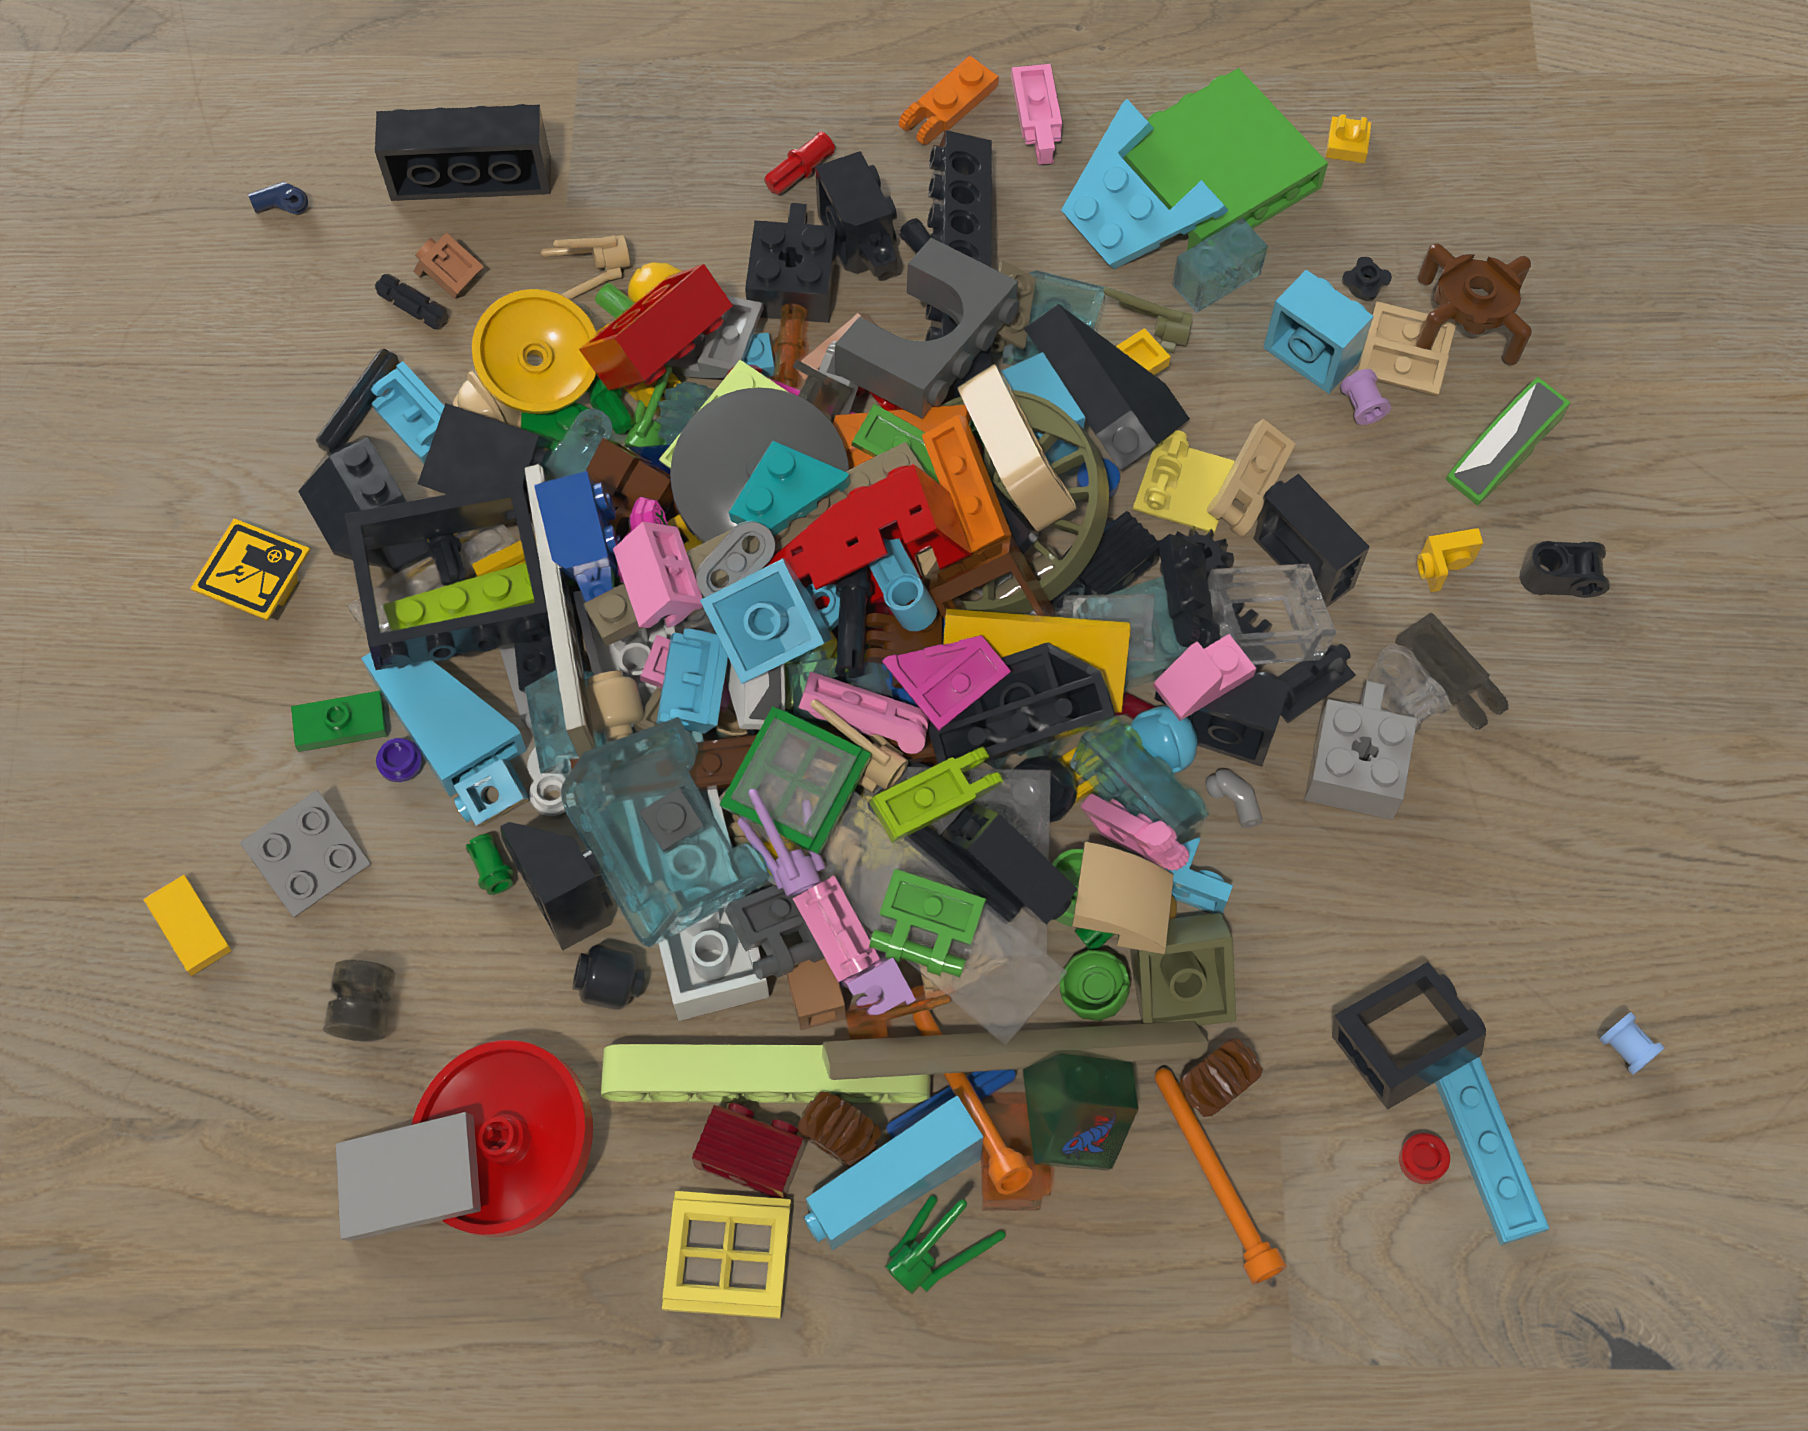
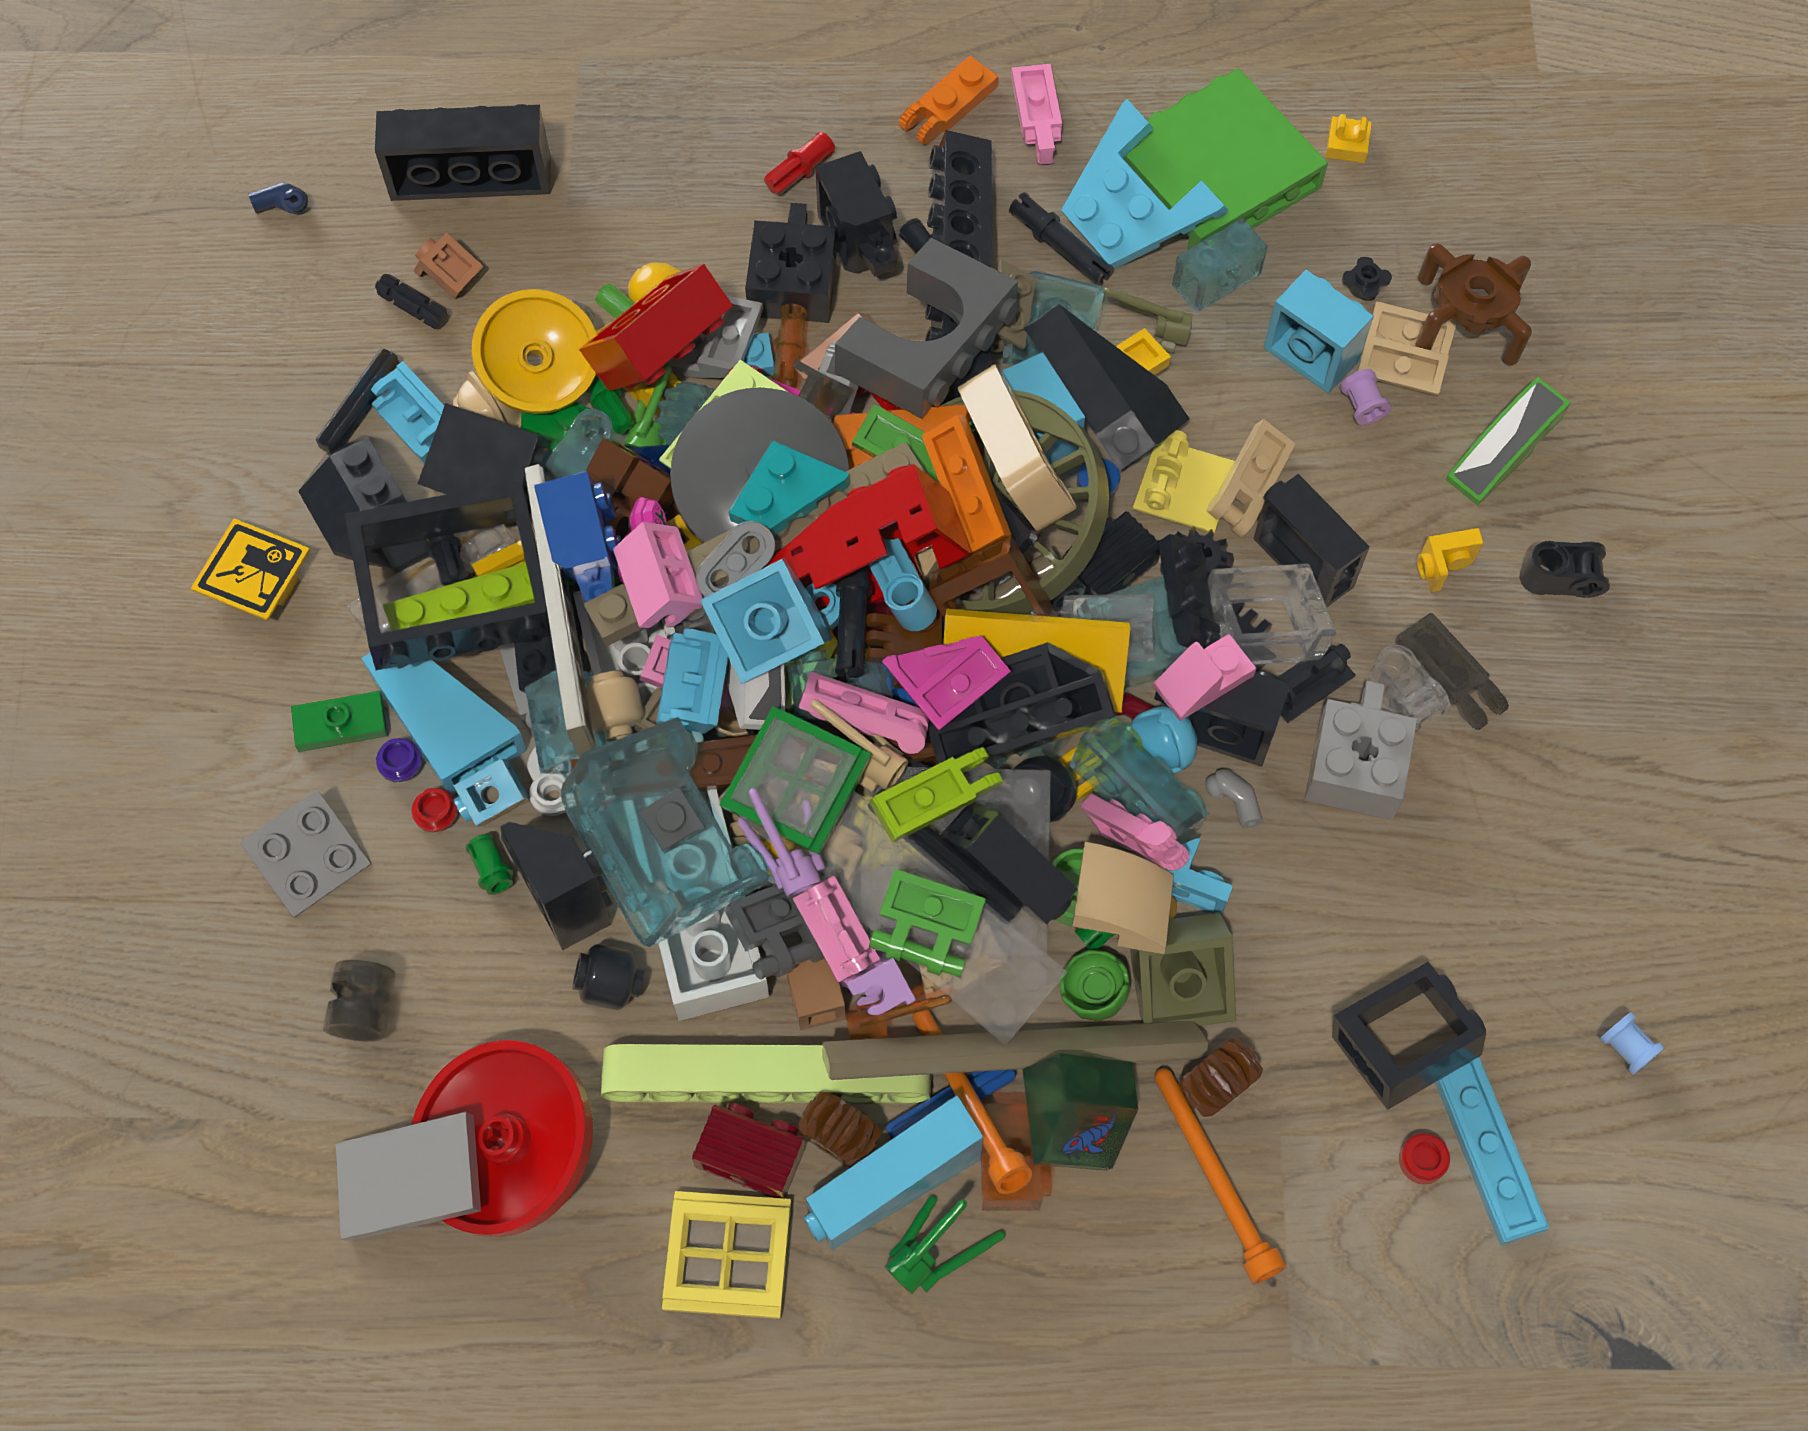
(187, 925): yellow tile -> none
(434, 810): none -> red plate
(607, 253): tan plant -> none
(1048, 229): none -> black pin

